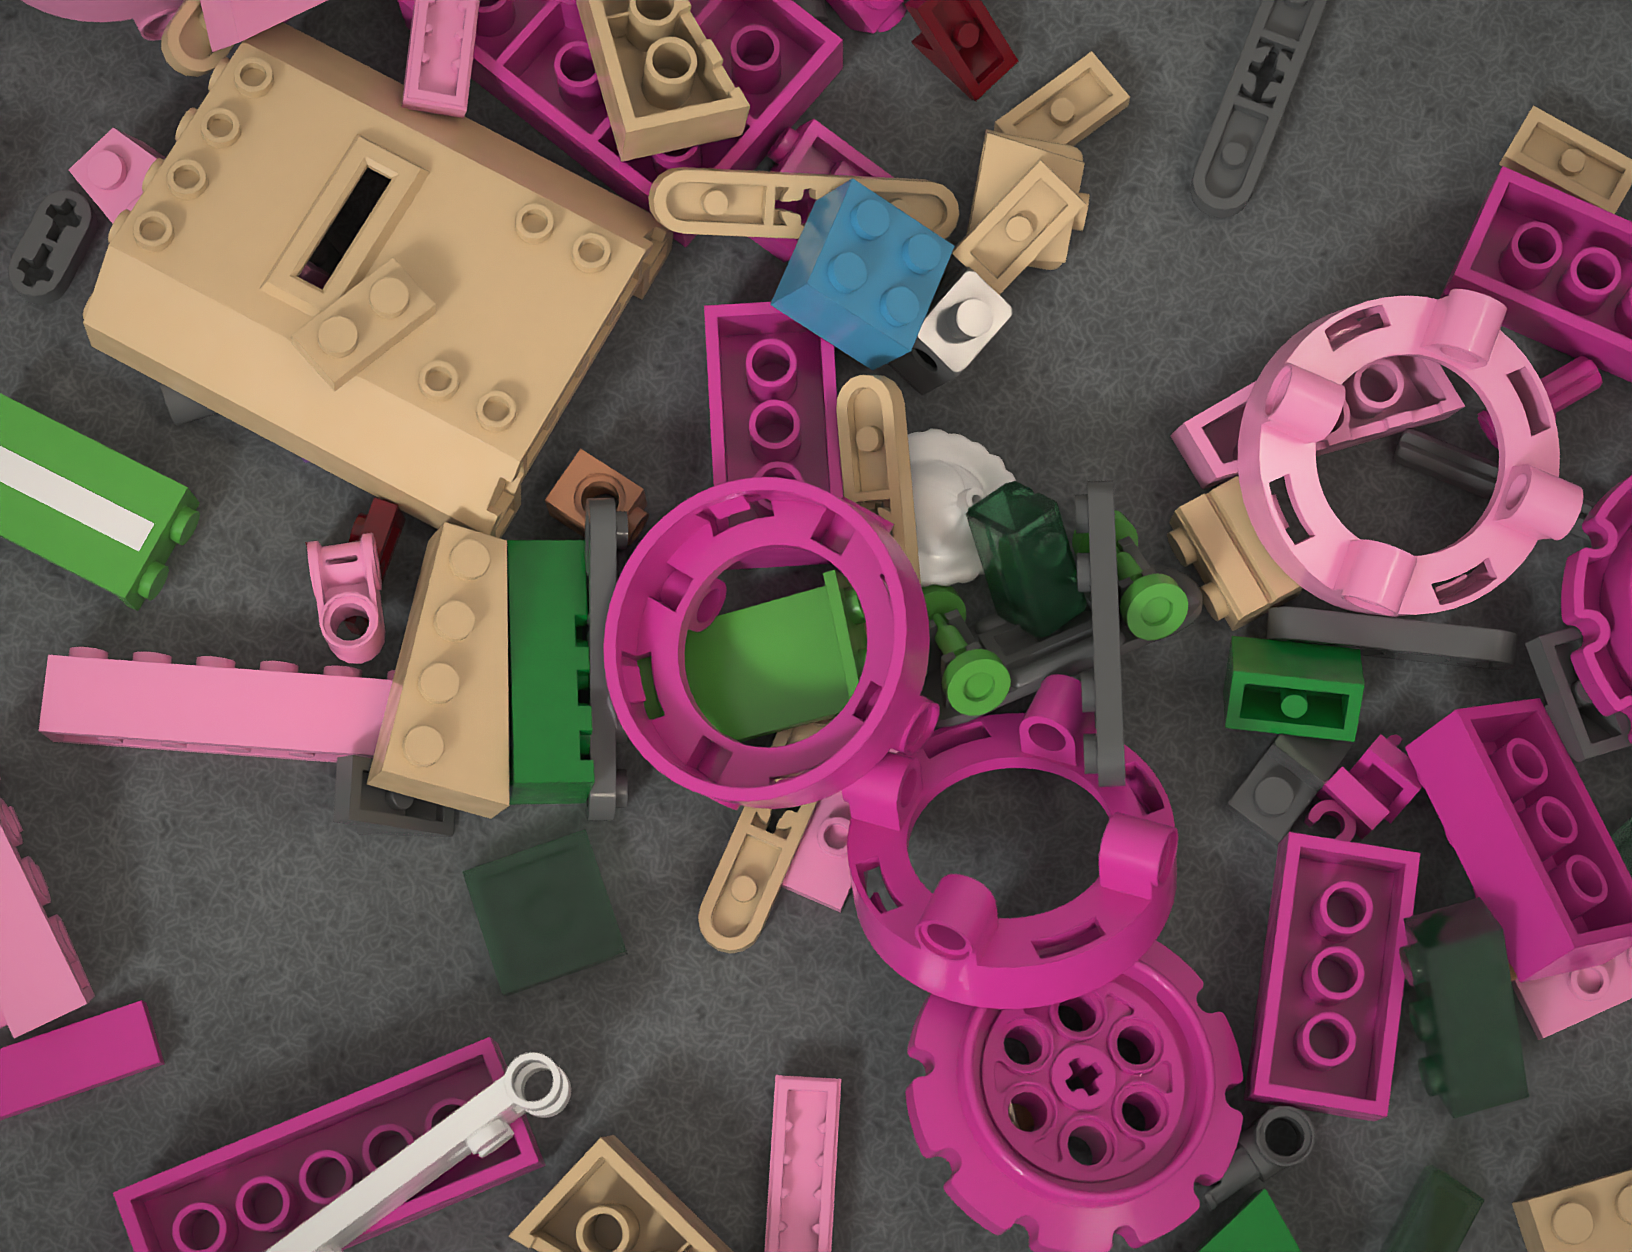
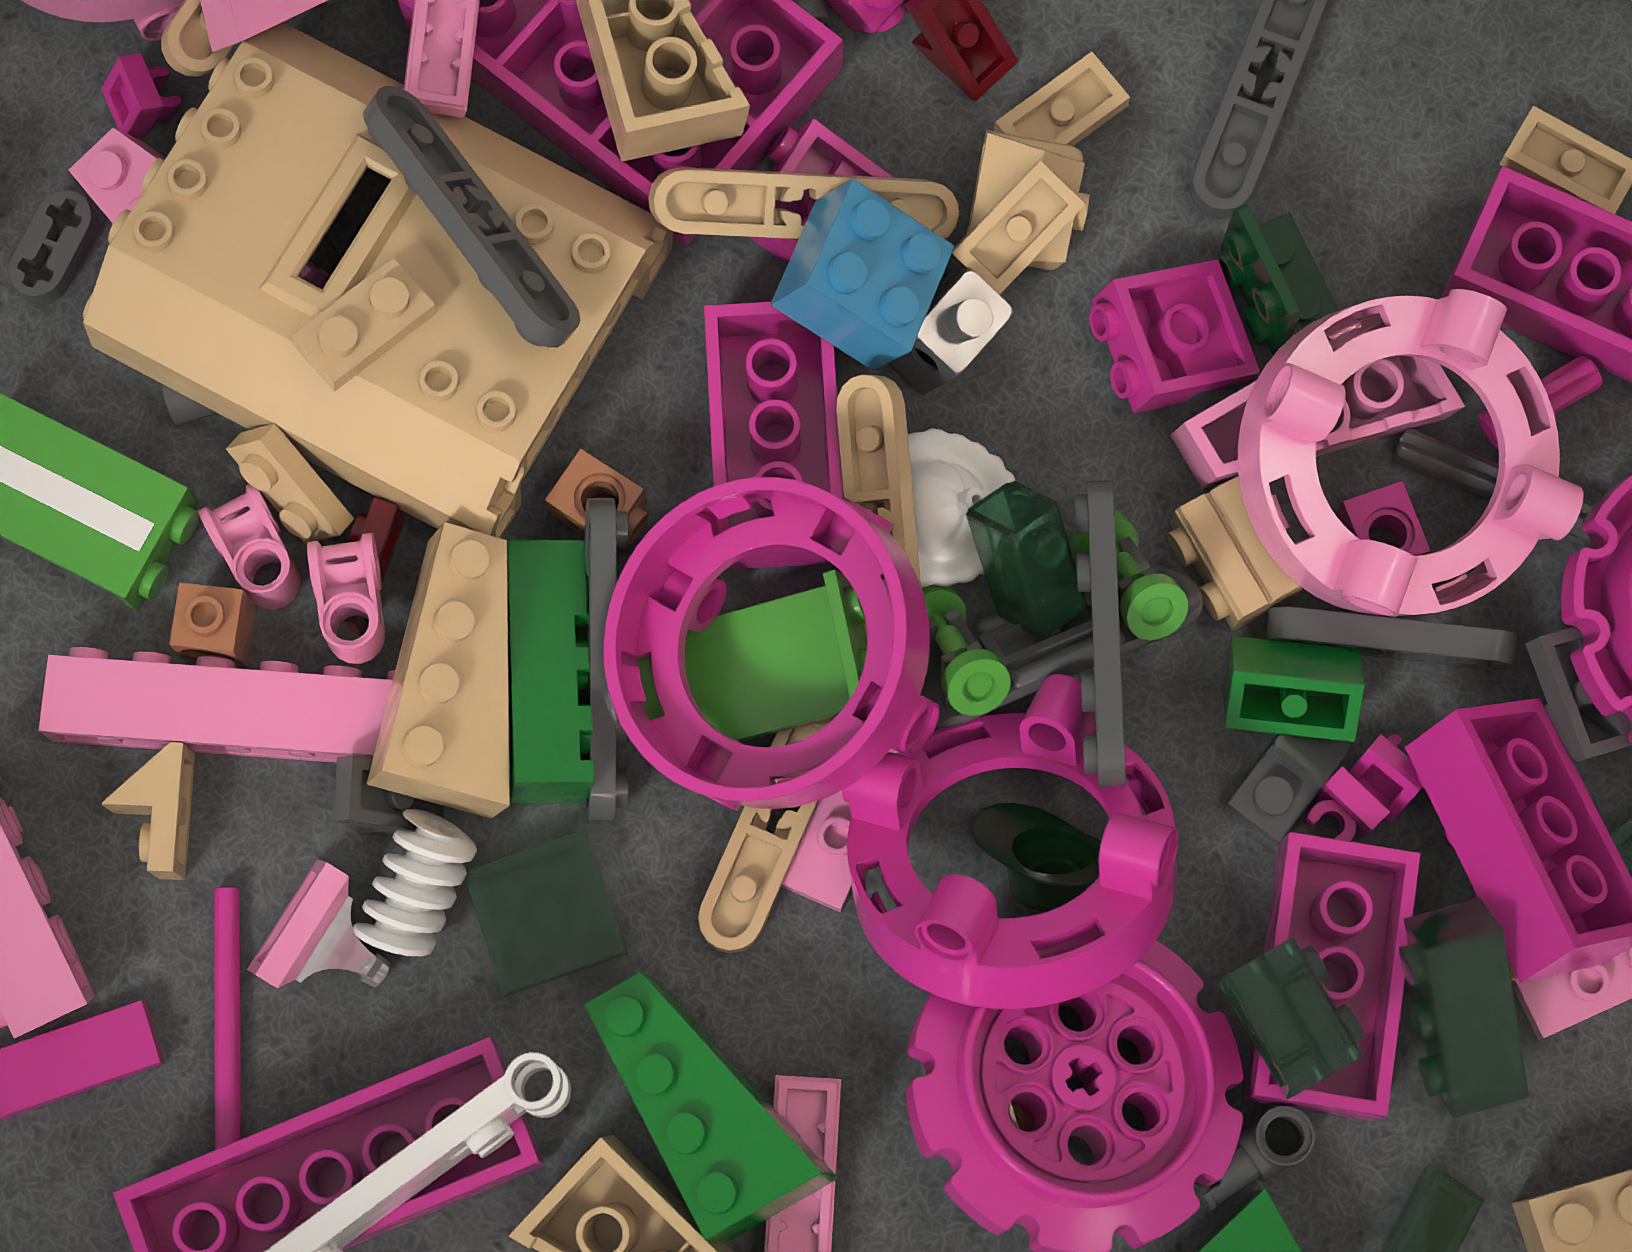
(134, 95): none -> dark pink tile
(165, 793): none -> tan slope
(212, 623): none -> nougat brick
(227, 1016): none -> dark pink bar
(247, 540): none -> bright pink piece
(289, 483): none -> tan plate
(317, 934): none -> bright pink piece
(420, 887): none -> white piece
(471, 217): none -> dark grey piece
(708, 1120): none -> green wedge
(1042, 853): none -> dark green piece
(1172, 335): none -> dark pink plate
(1274, 276): none -> dark green bracket
(1293, 1017): none -> clear green brick
(1386, 509): none -> dark pink brick

